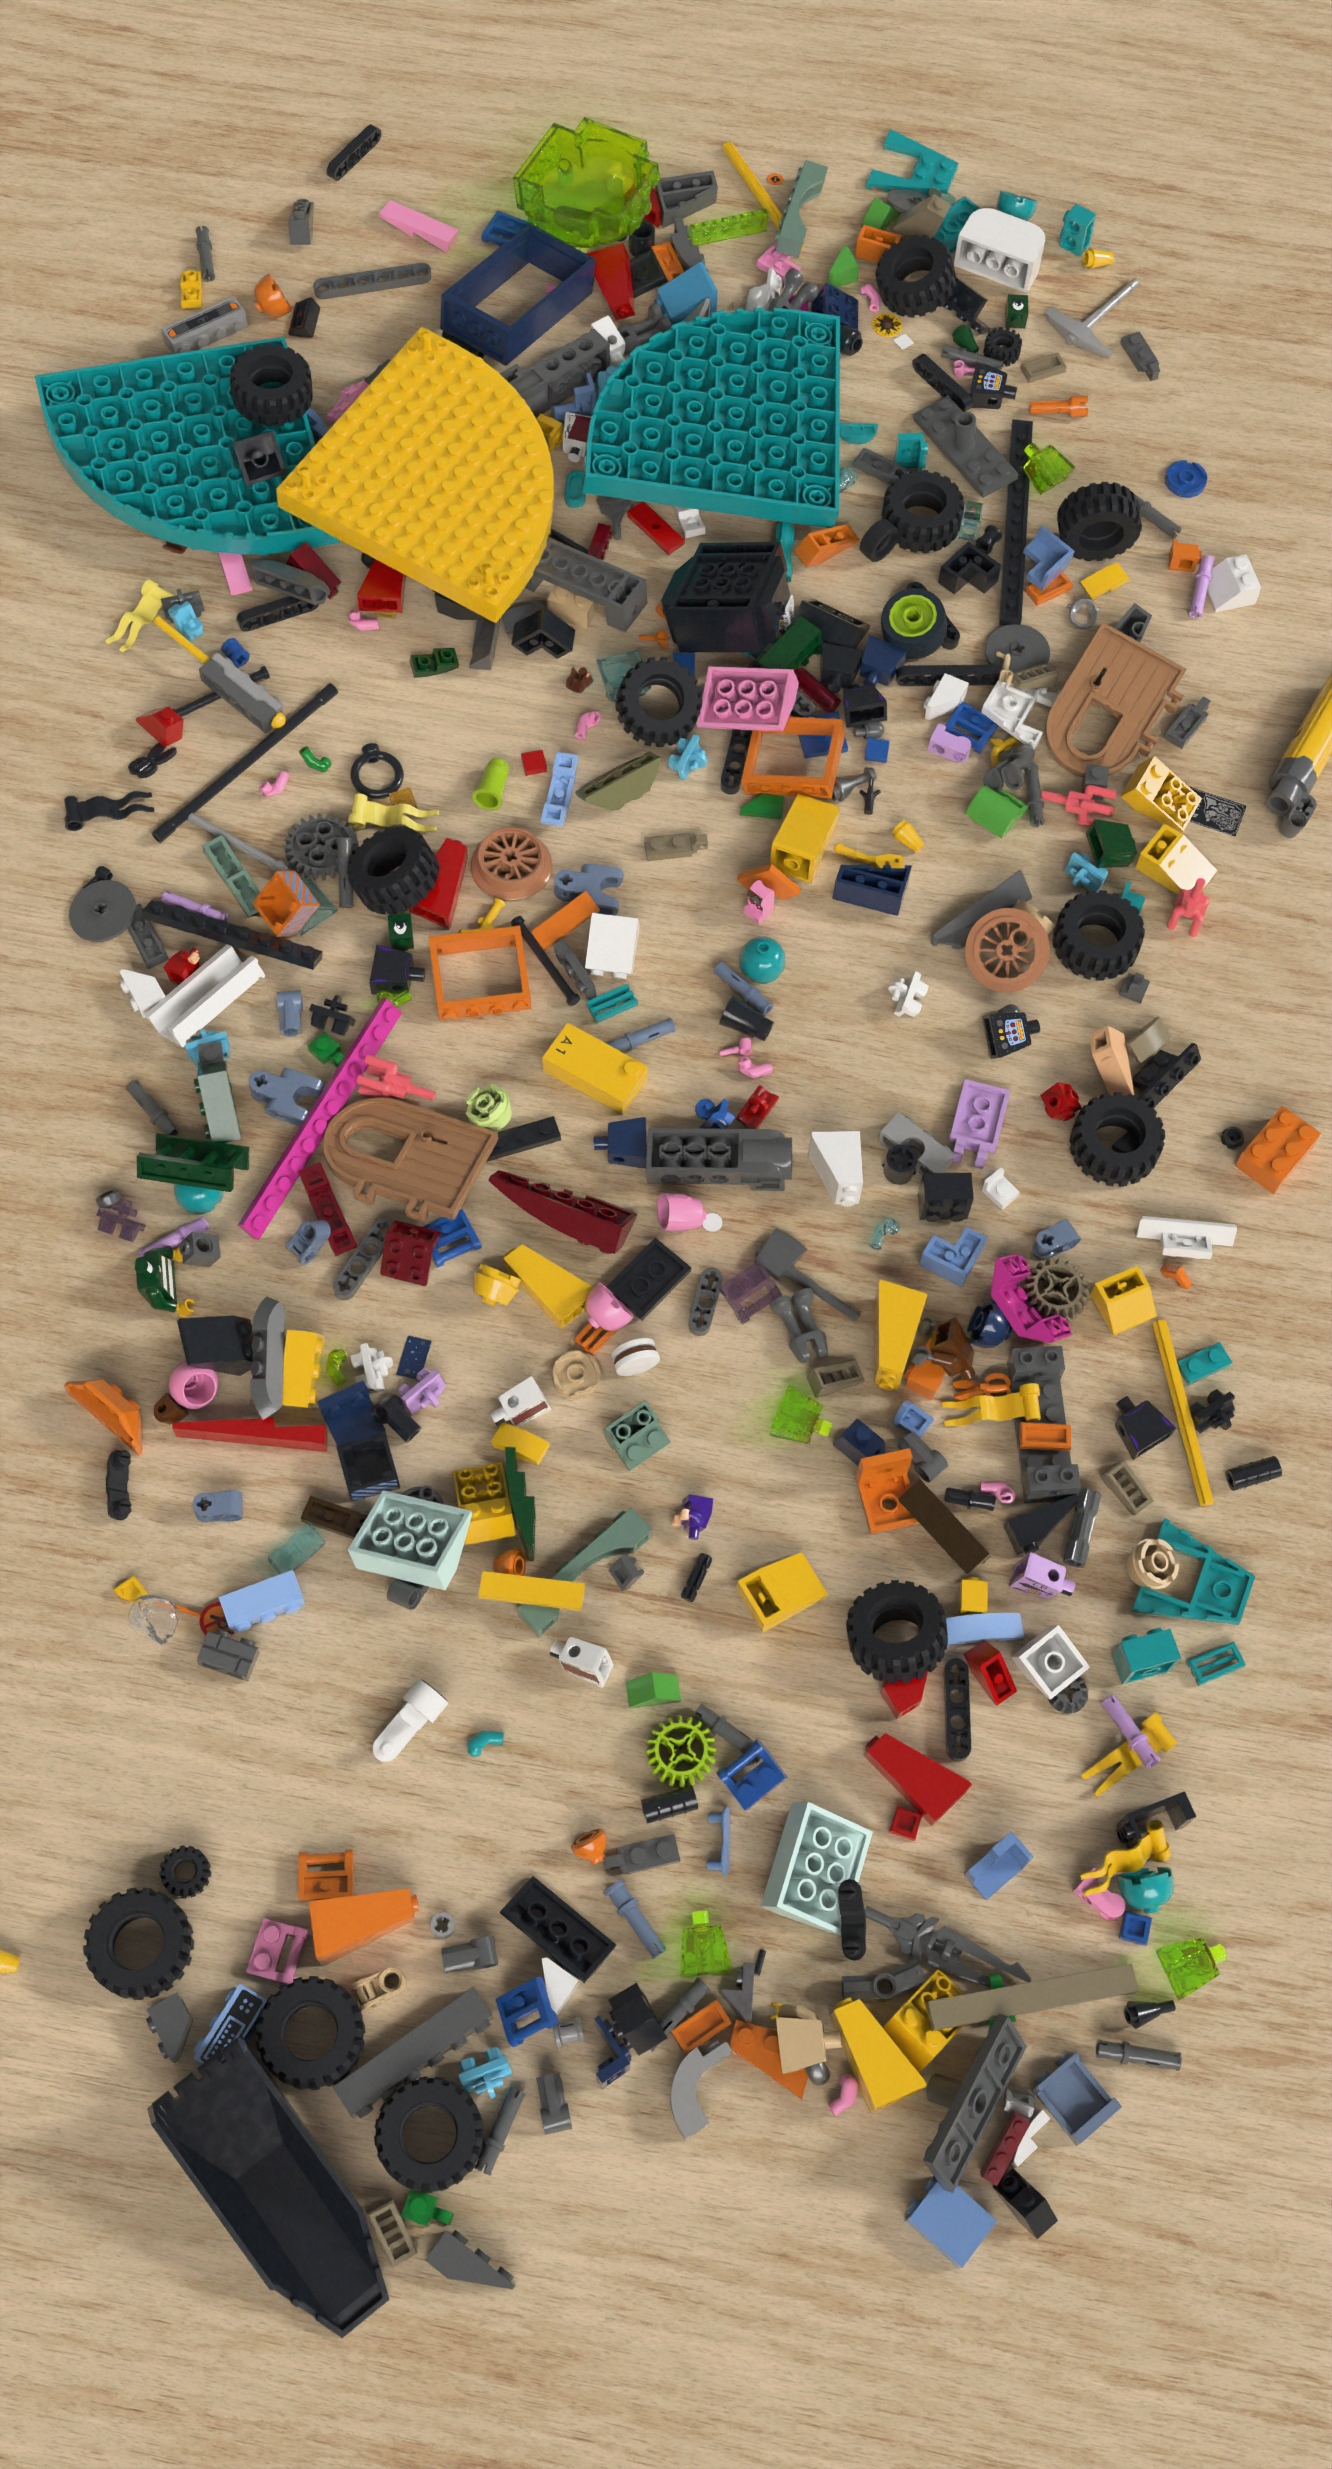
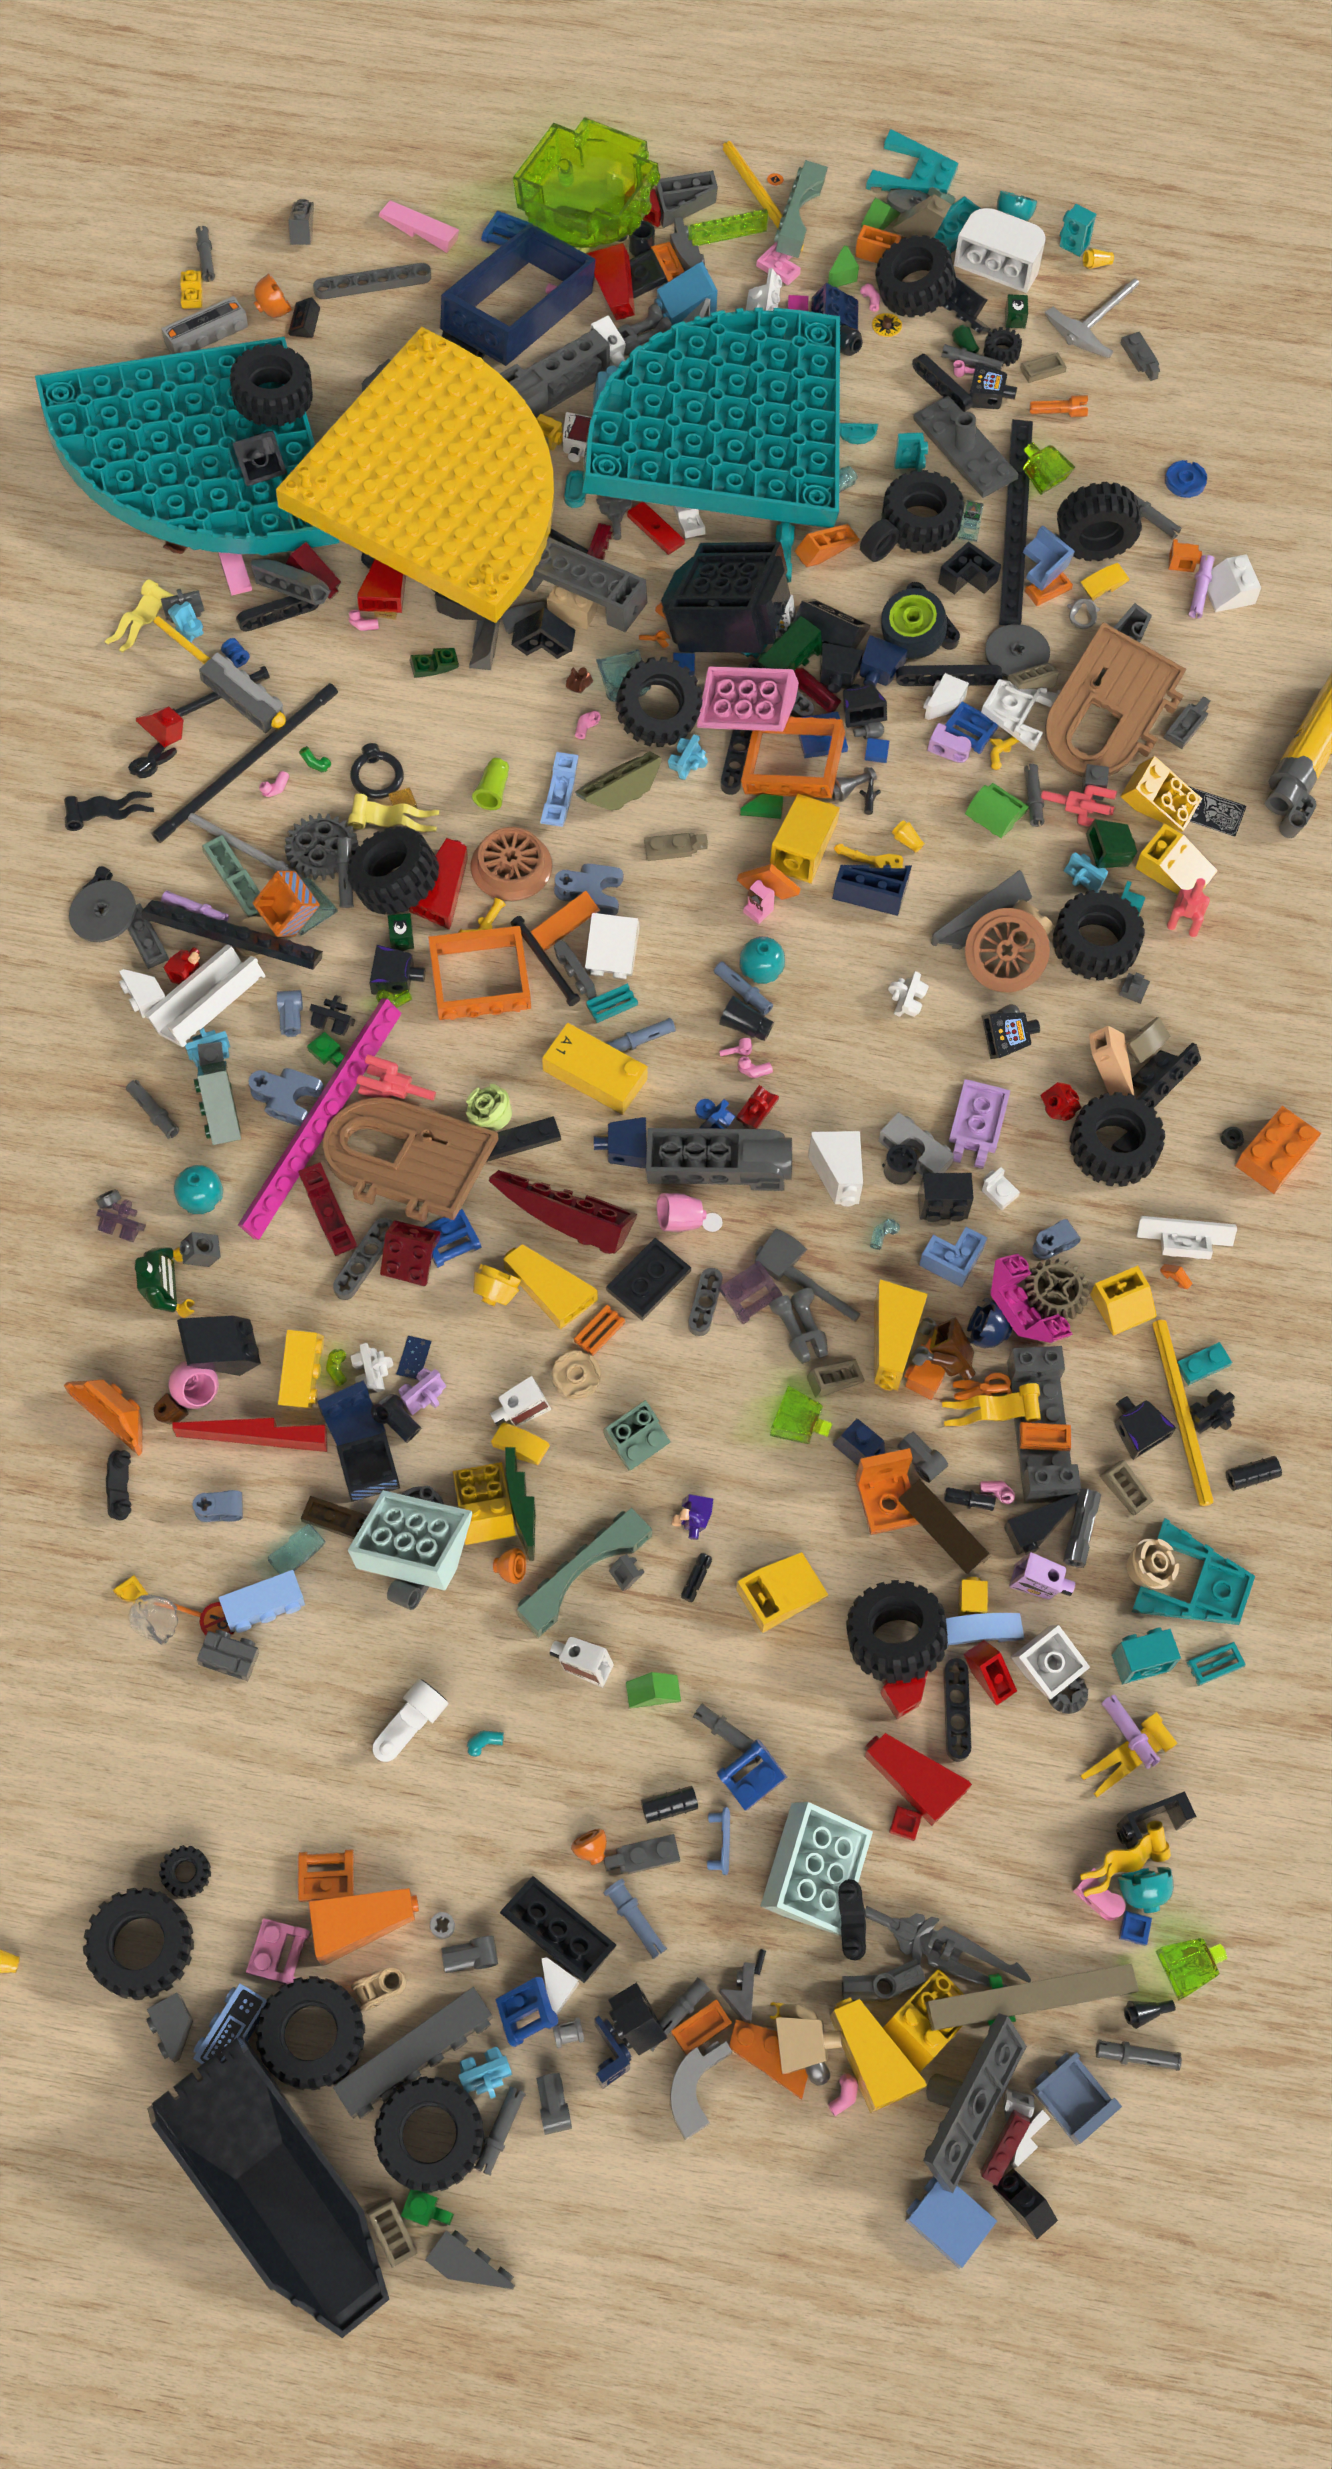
(175, 1238): lavender pin -> none
(193, 1162): dark green fence -> none
(268, 1357): dark grey brick -> none
(306, 1242): sand blue piece -> none
(316, 424): medium blue slope -> none
(347, 397): bright pink plate -> none
(354, 152): black beam -> none
(531, 1590): yellow tile -> none
(534, 762): red tile -> none
(583, 402): medium blue panel -> none
(606, 1309): bright pink cylinder -> none
(635, 1357): white head -> none
(672, 1744): lime gear -> none
(704, 1949): clear neon green torso -> none
(806, 293): dark grey piece -> none
(878, 466): dark grey hinge -> none
(903, 341): white sticker -> none
(912, 1419): medium blue tile -> none
(989, 538): black bush -> none
(999, 1865): medium blue panel -> none
(1005, 674): tan piece -> none
(1010, 768): dark grey piece -> none

